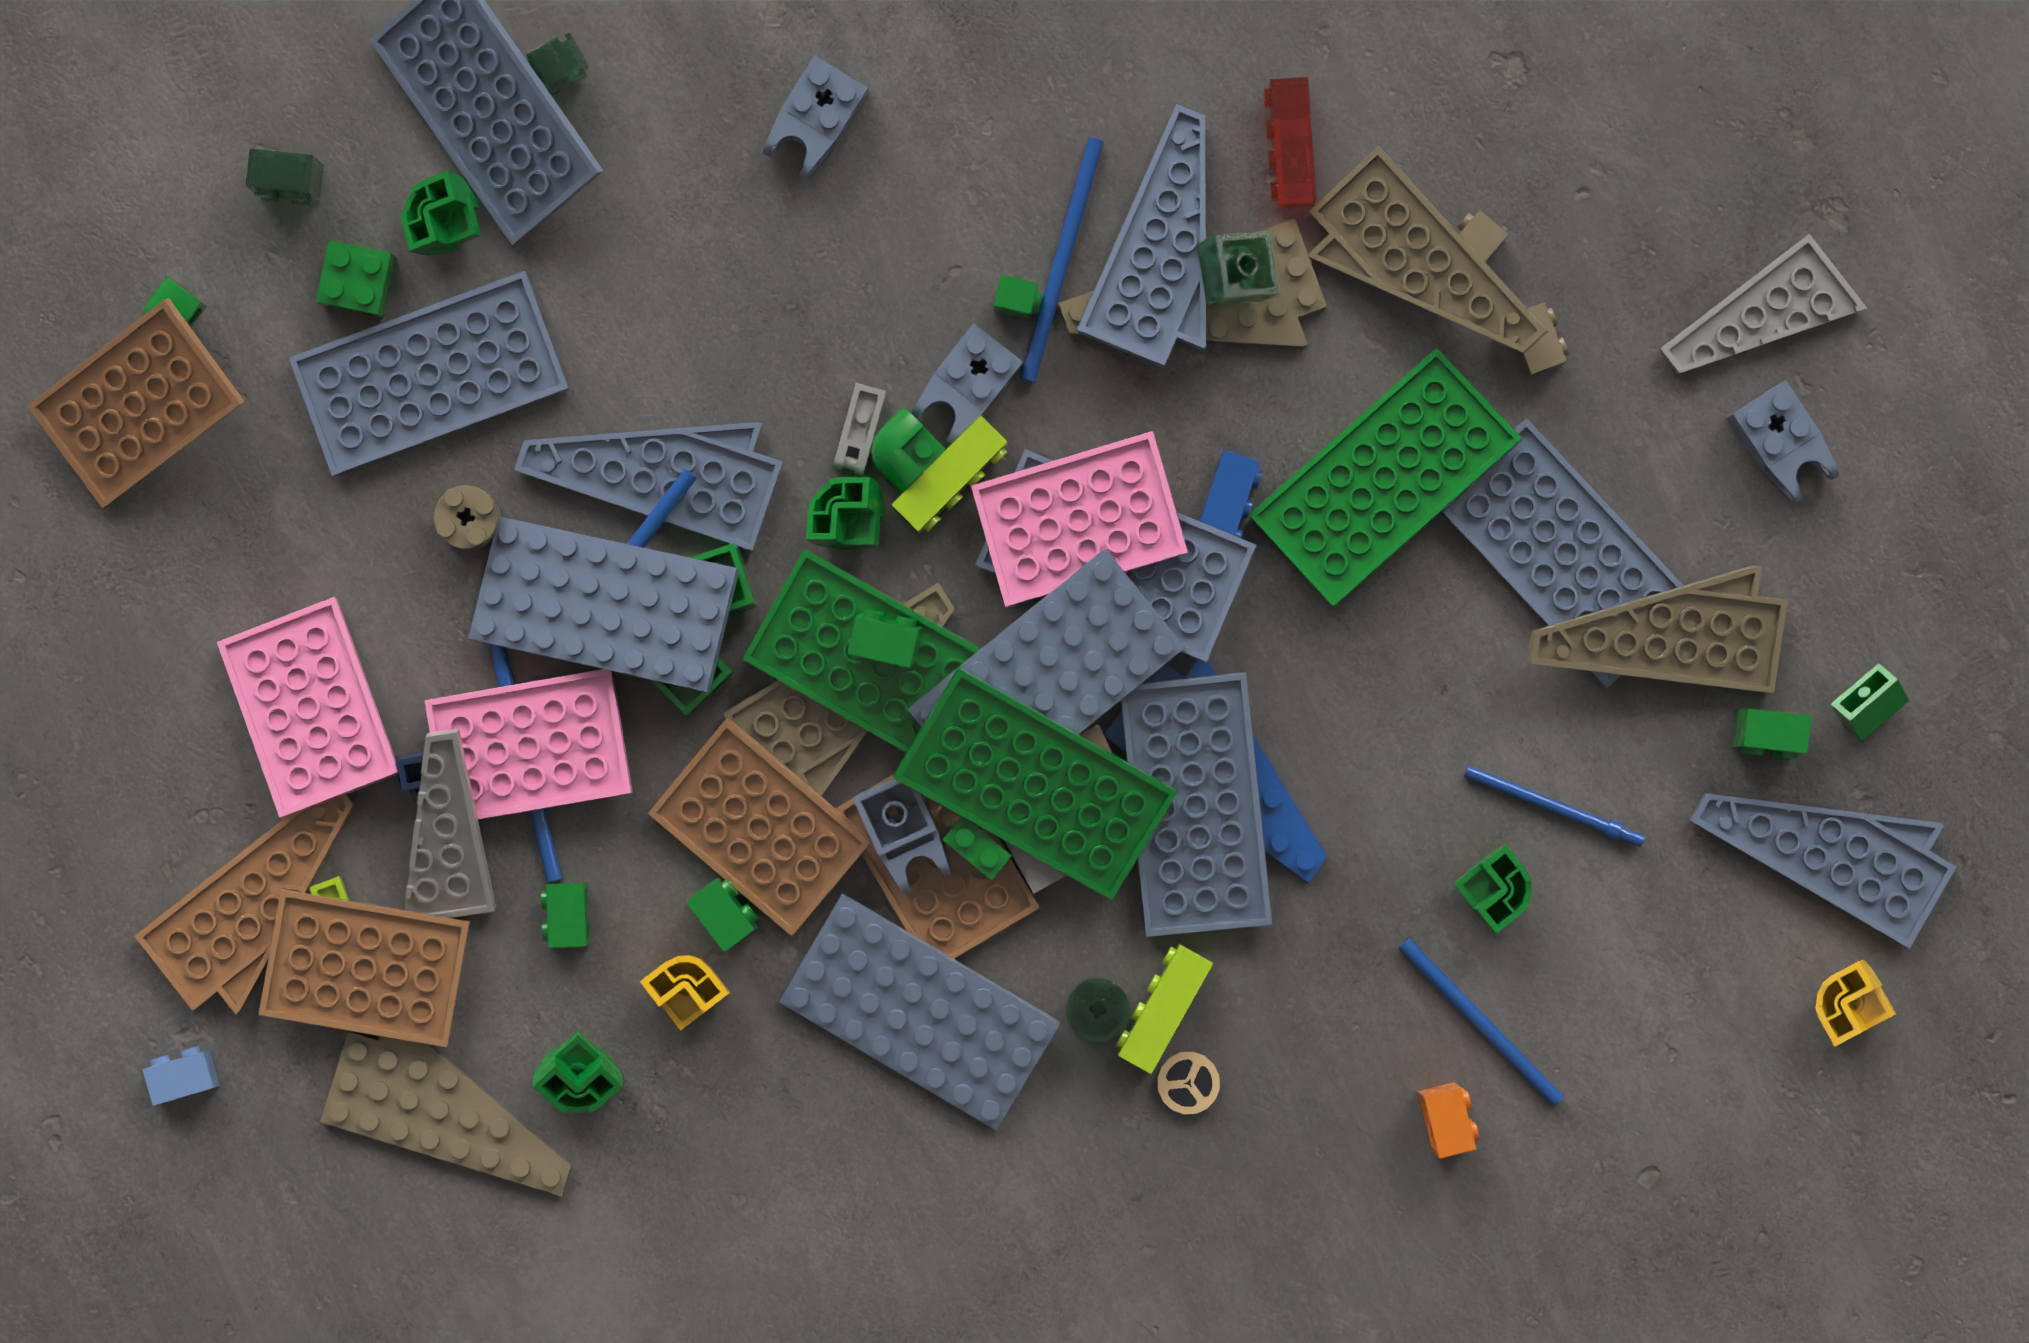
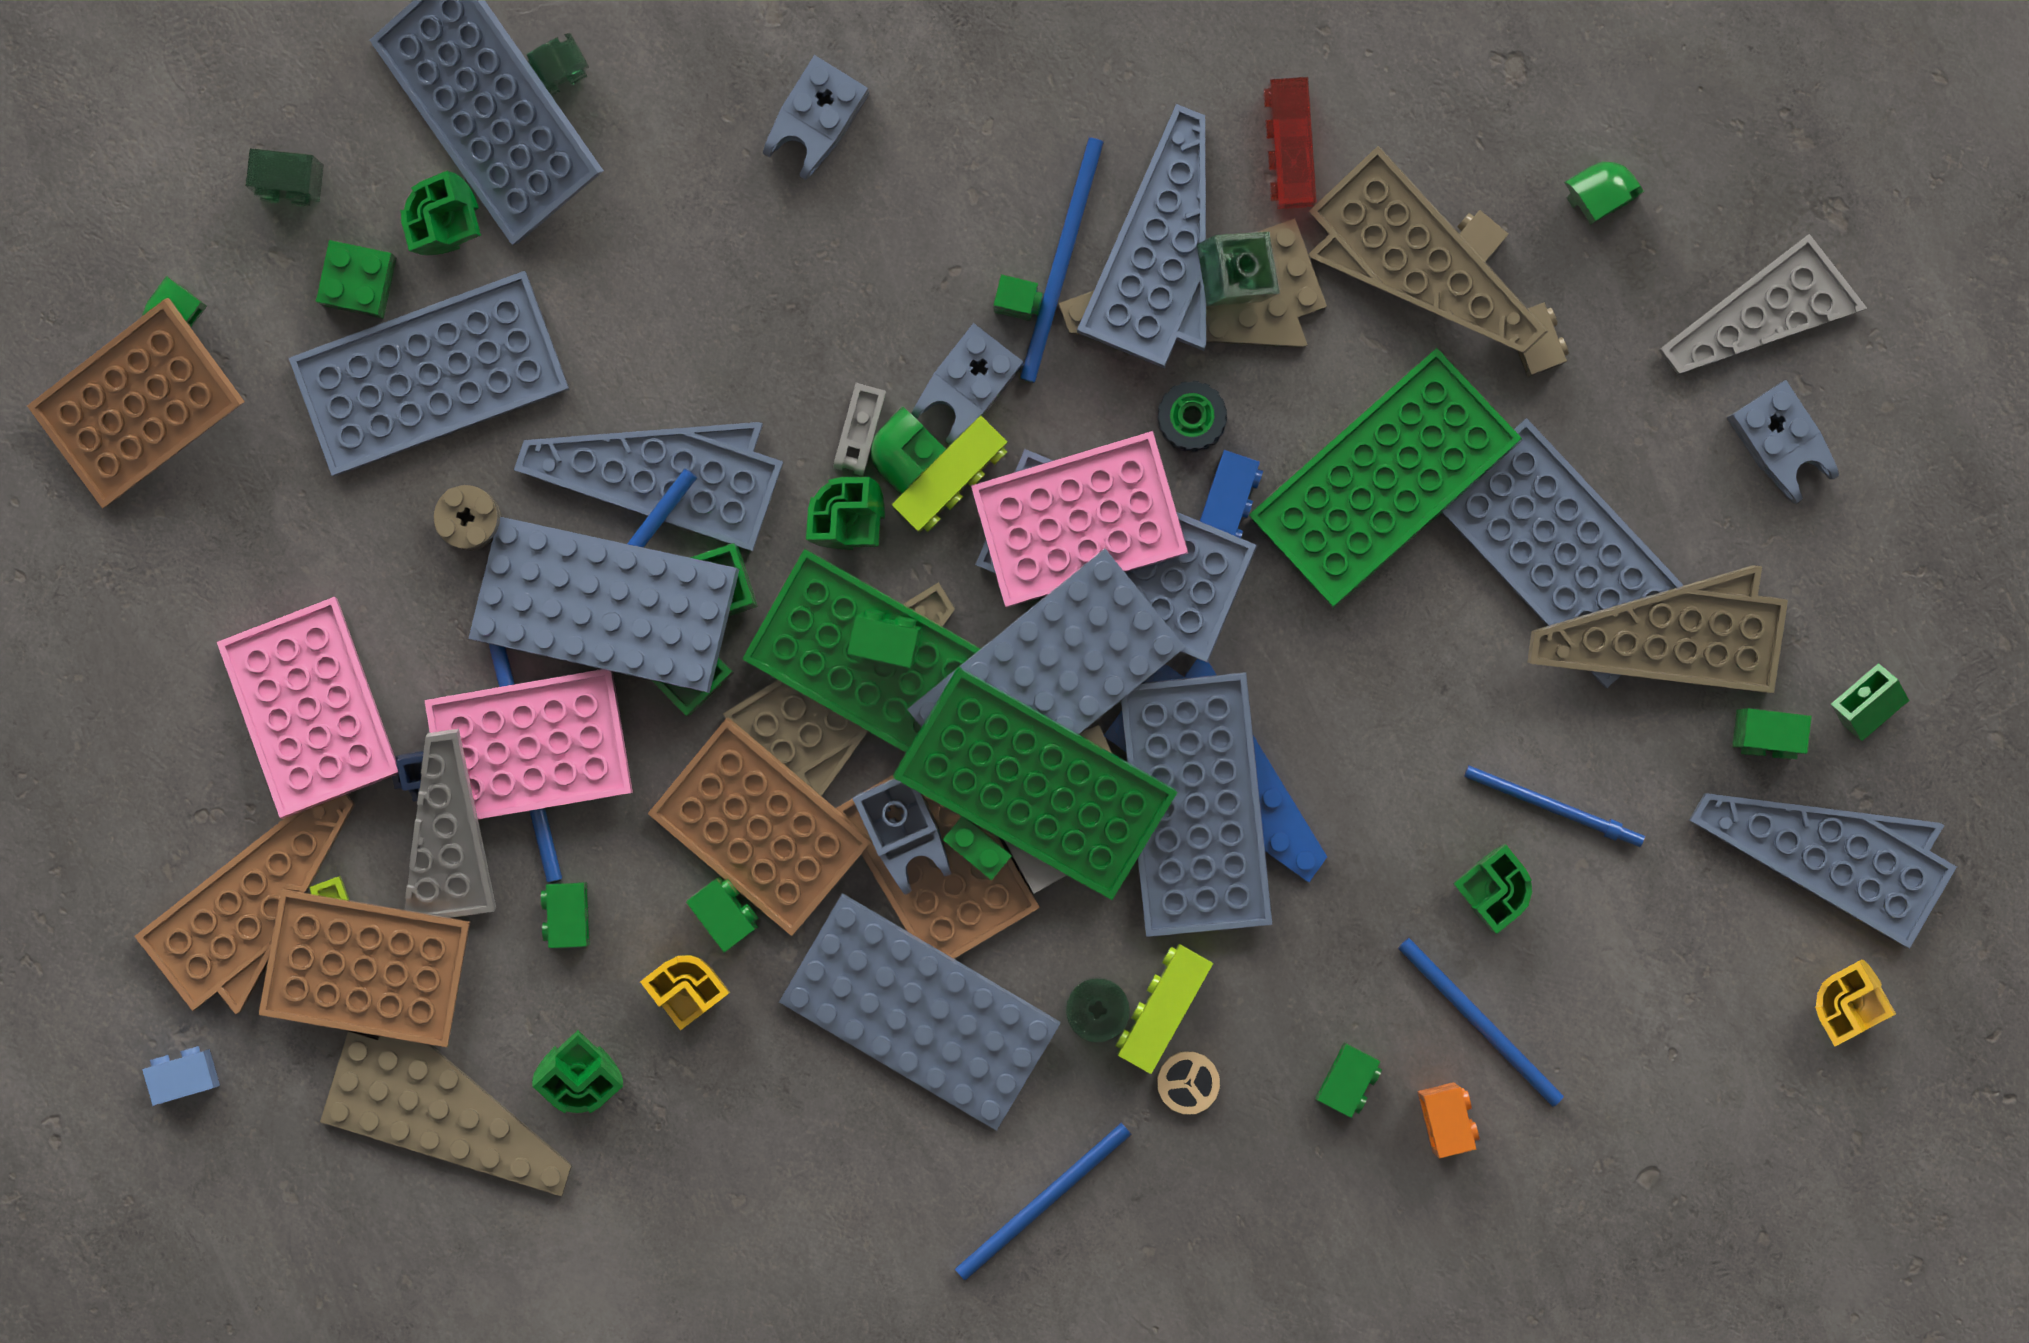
(1043, 1201): none -> blue piece
(1192, 436): none -> black wheel
(1348, 1080): none -> green brick
(1602, 189): none -> green brick

